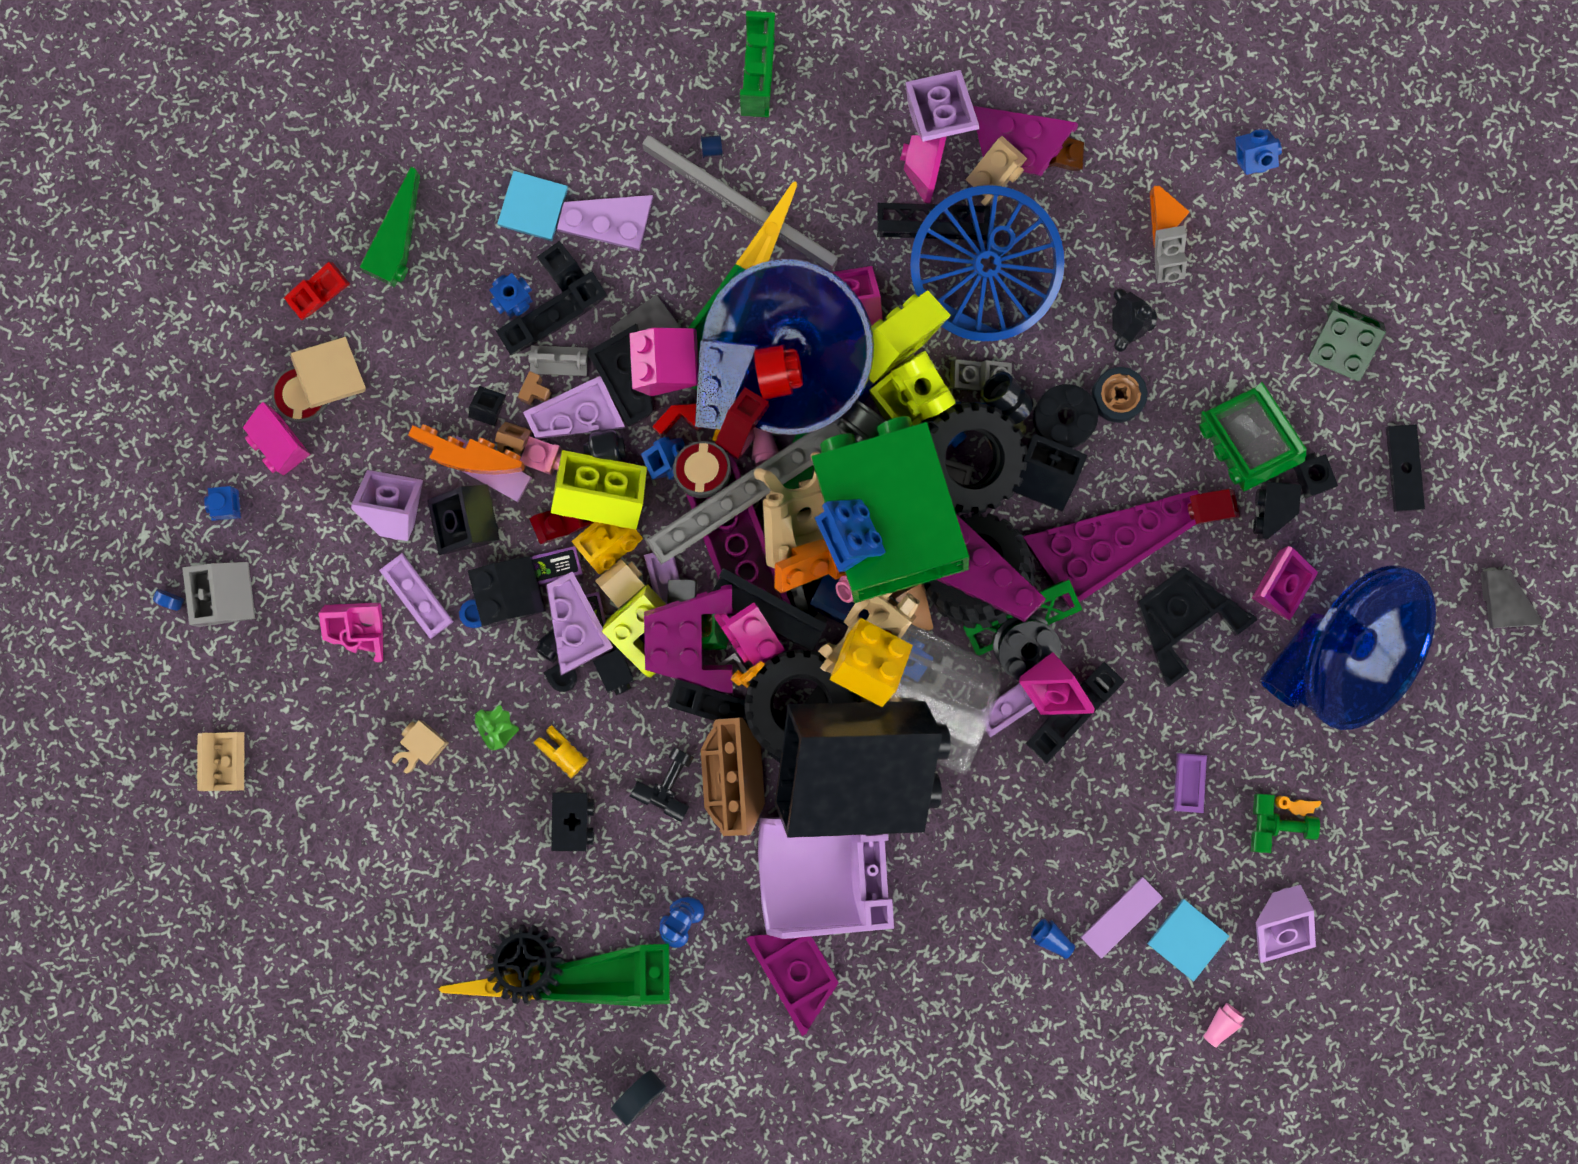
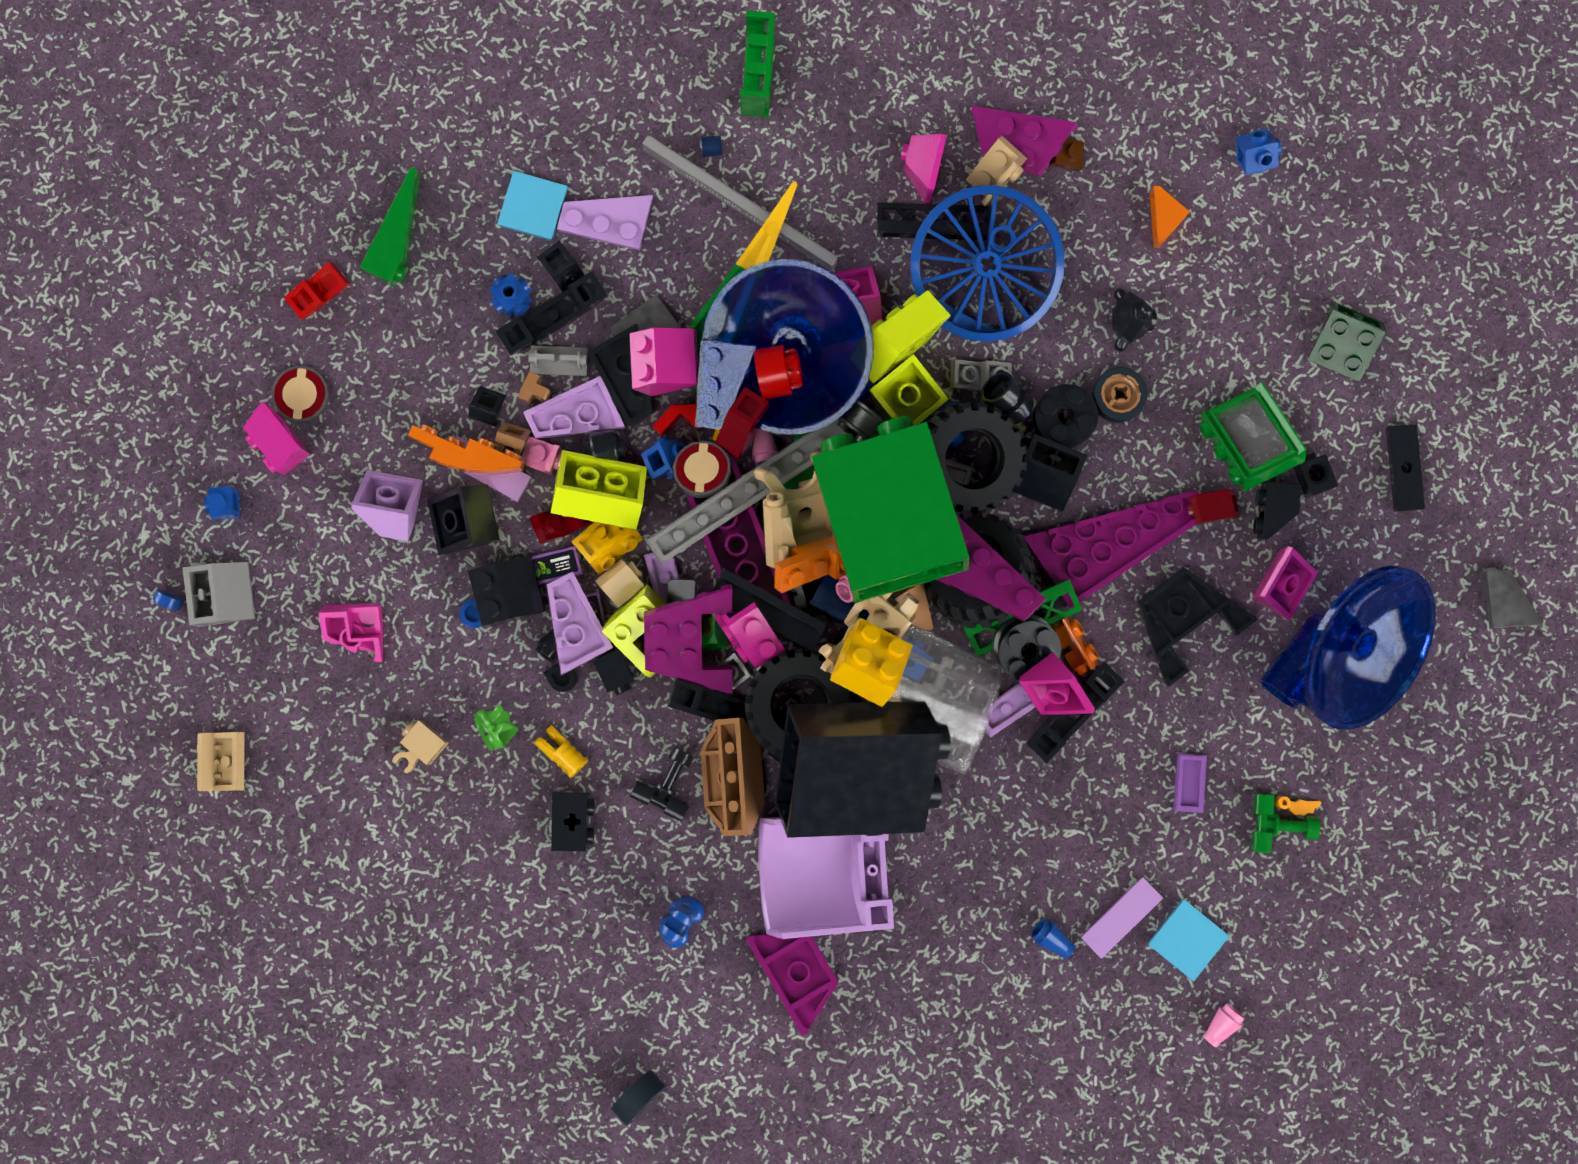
(328, 372): tan tile -> none
(416, 595): lavender tile -> none
(525, 976): black gear -> none
(616, 978): green plate -> none
(744, 678): light orange piece -> none
(849, 532): blue bracket -> none
(937, 395): neon yellow brick -> none
(941, 106): lavender slope -> none
(1082, 654): none -> orange hinge
(1170, 255): light grey slope -> none
(1285, 925): lavender slope -> none

